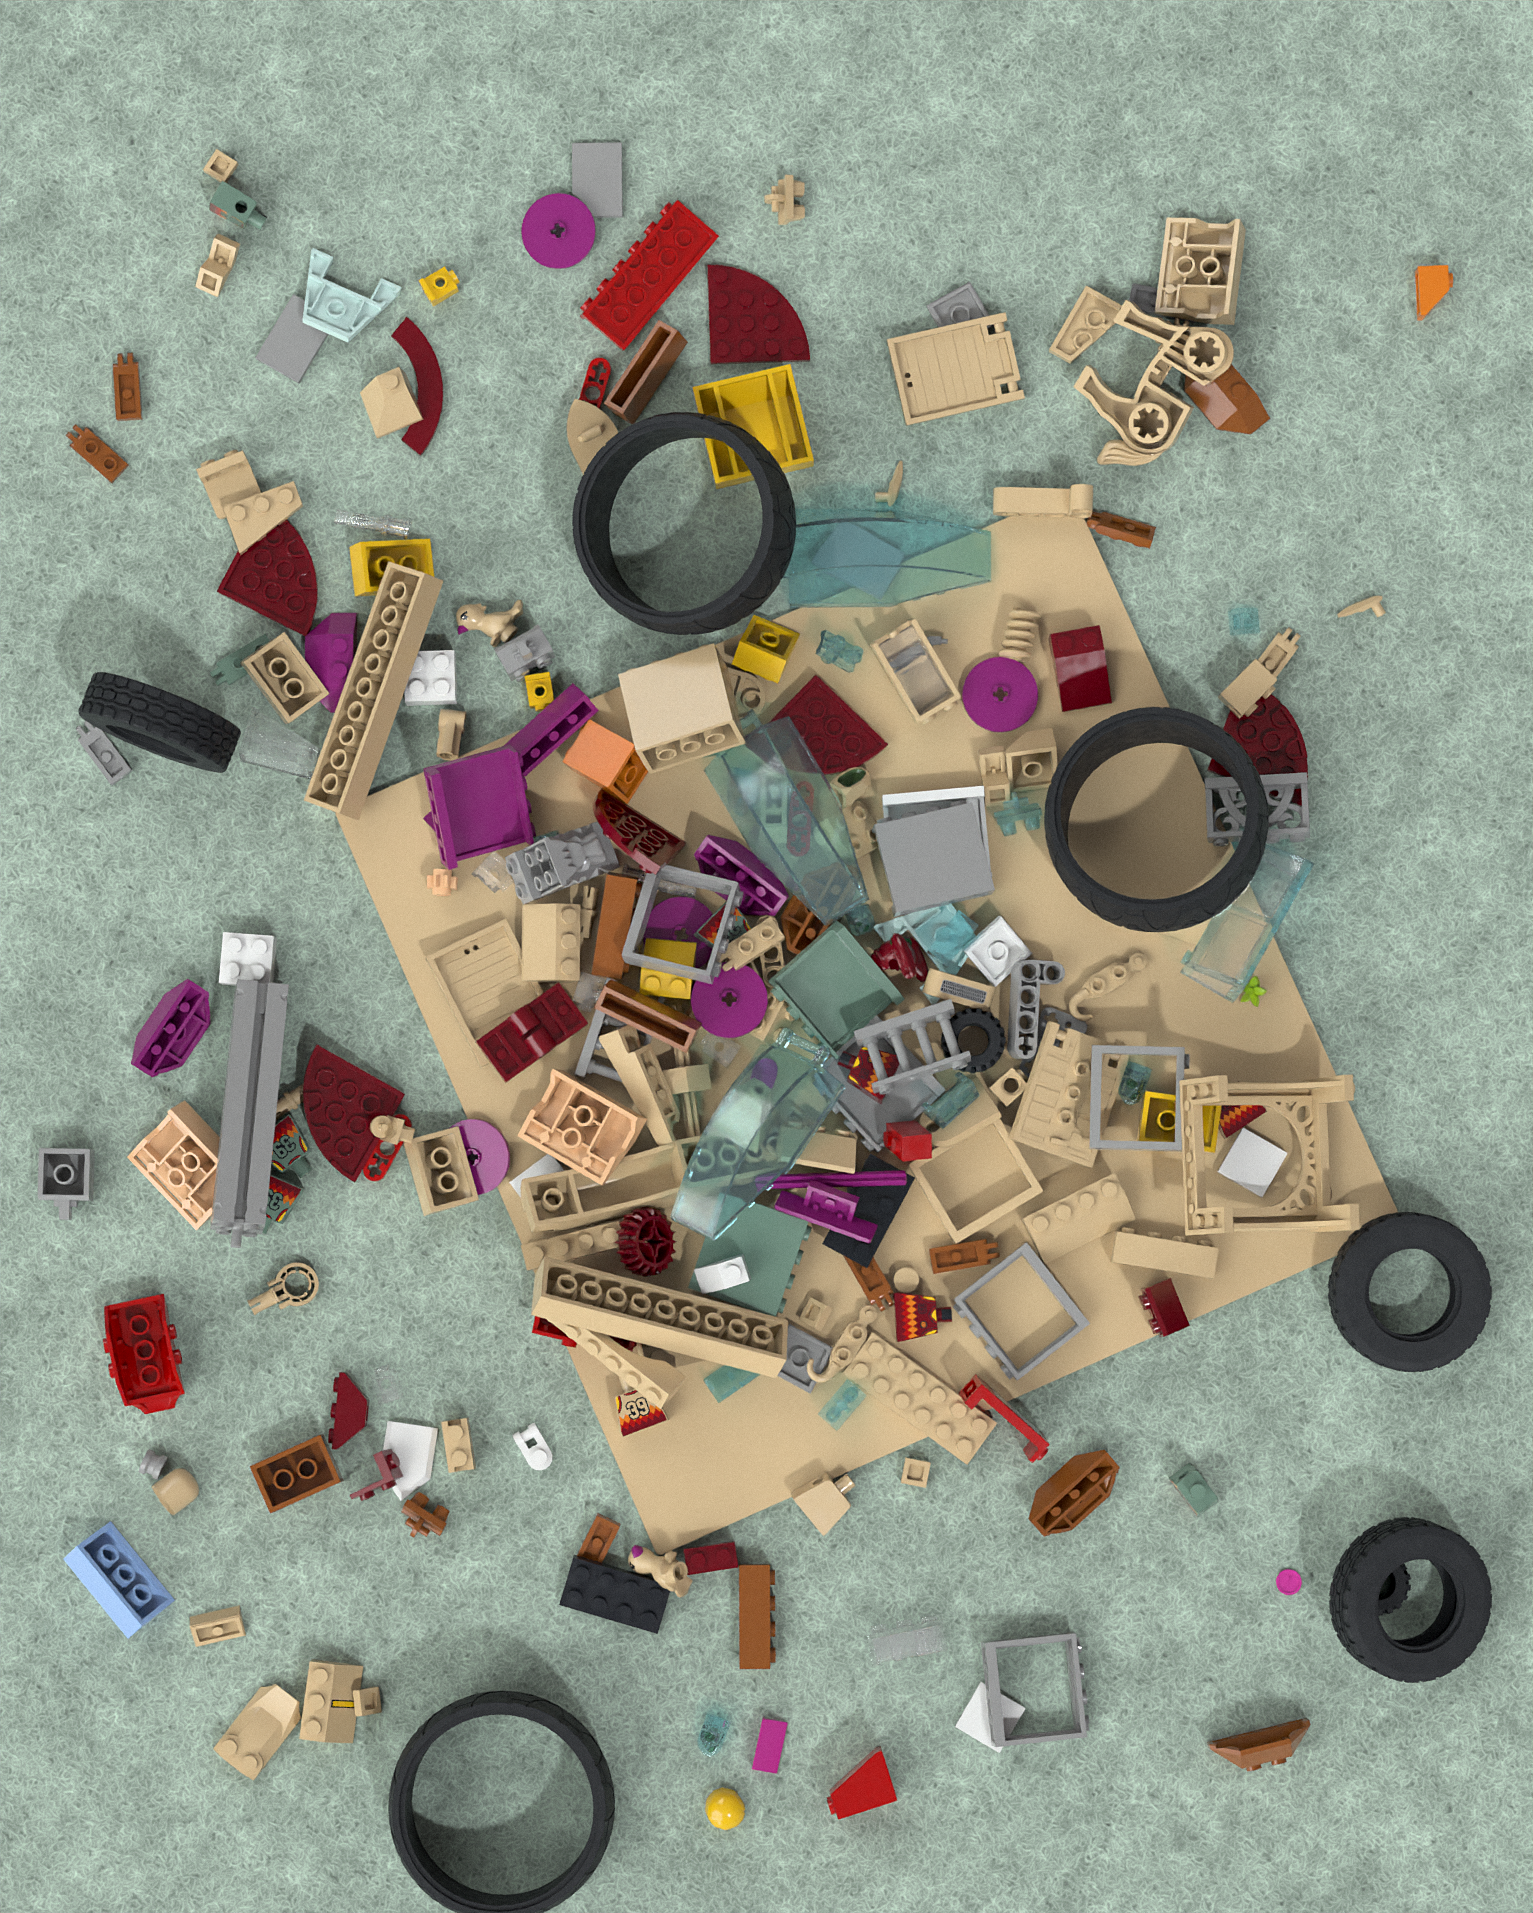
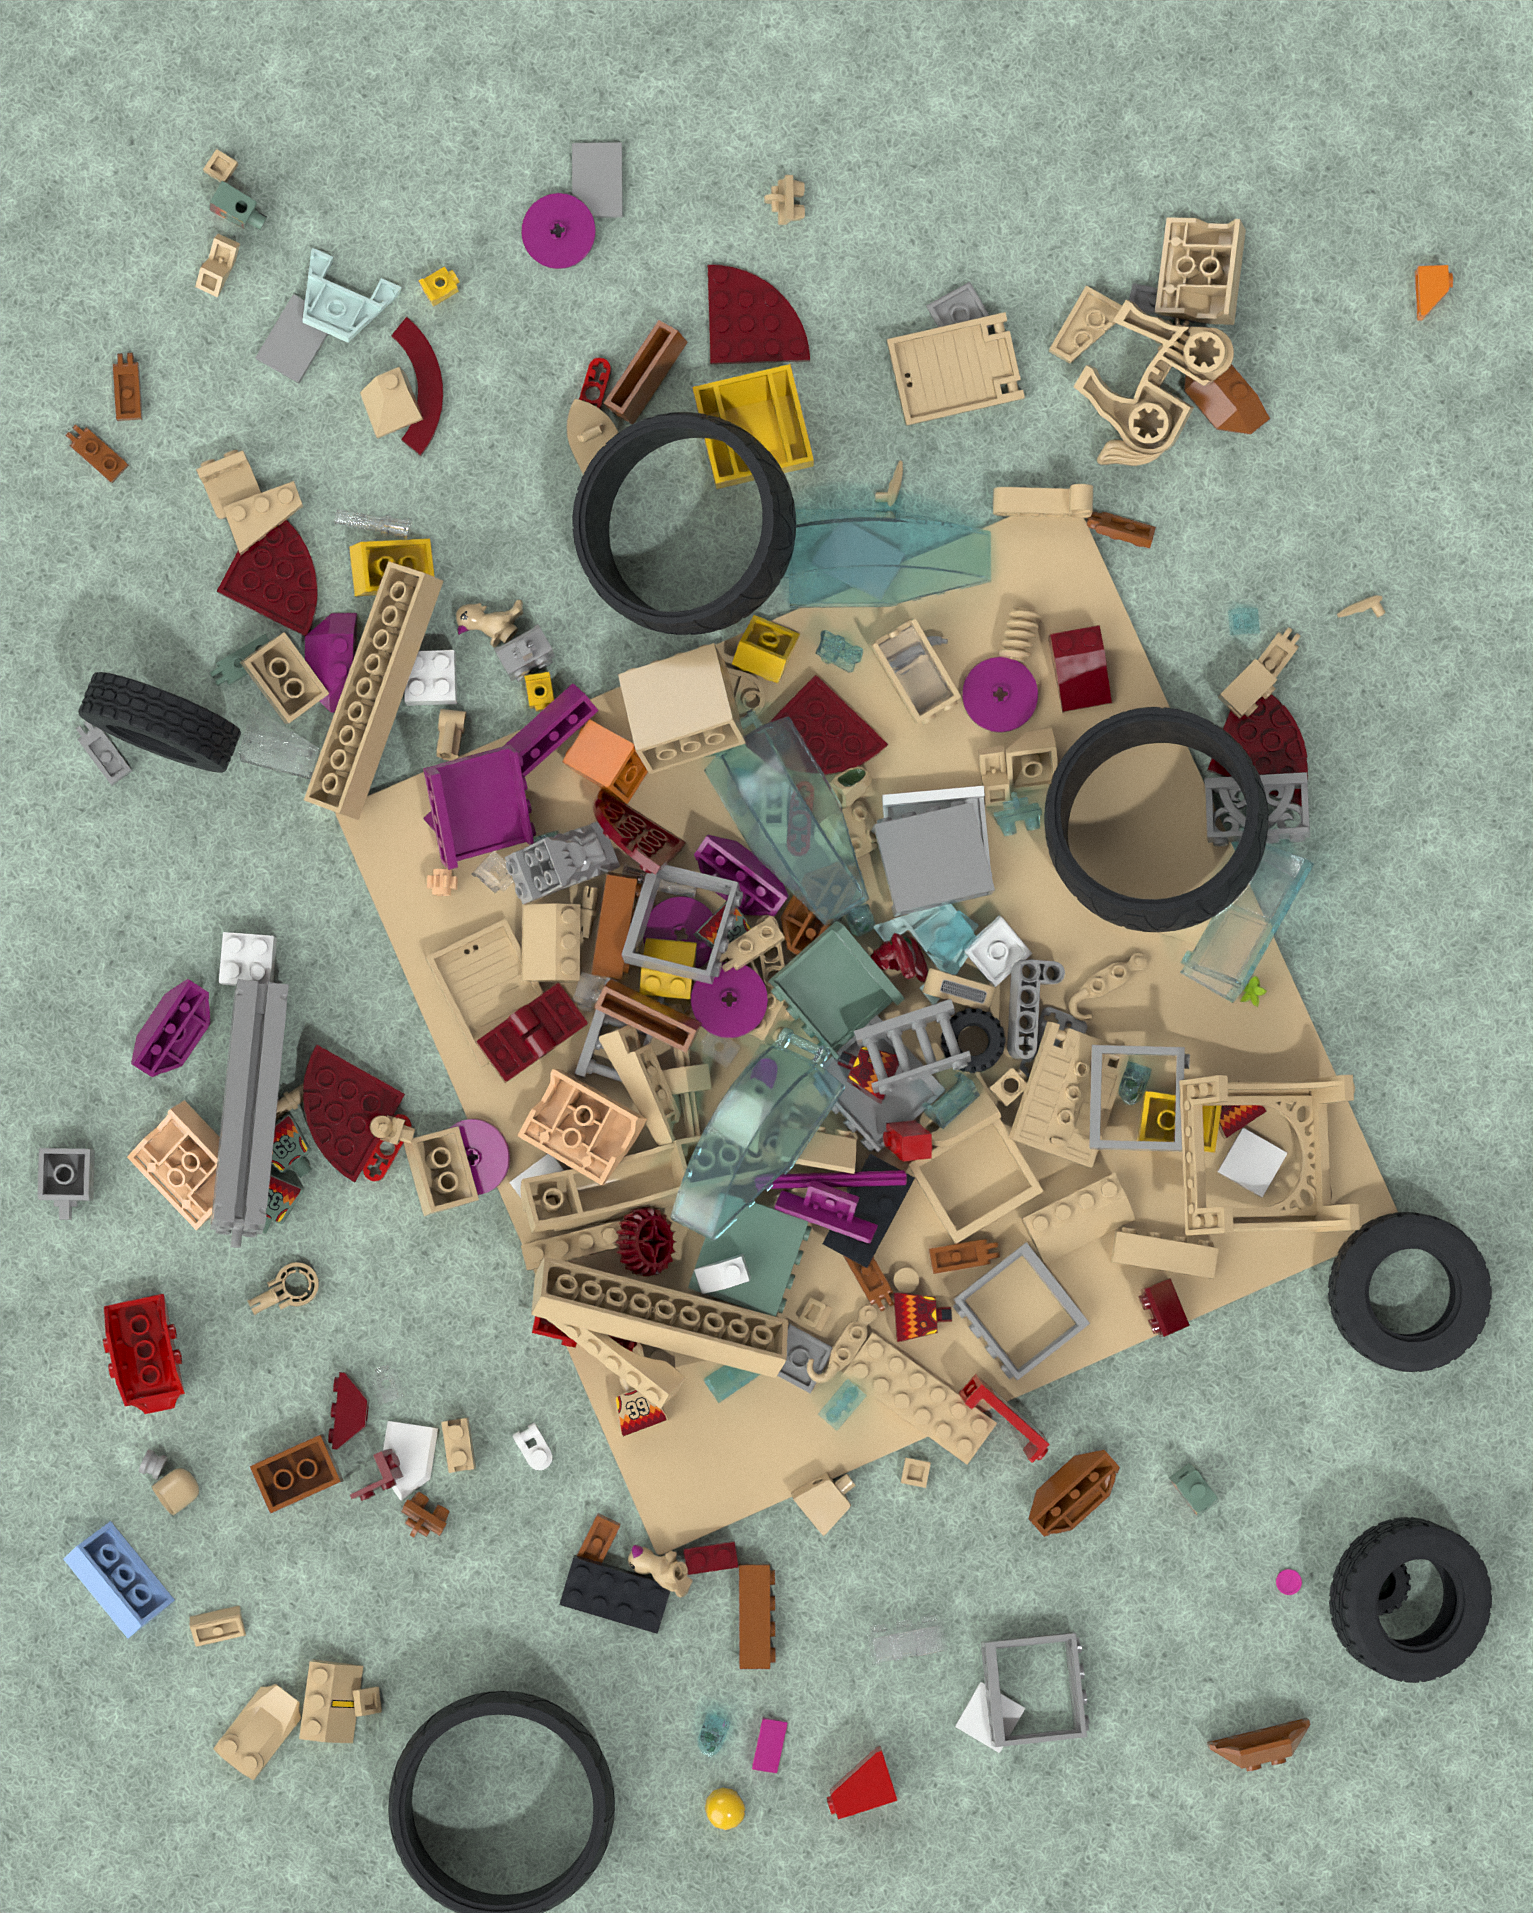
(648, 274): red bracket -> none

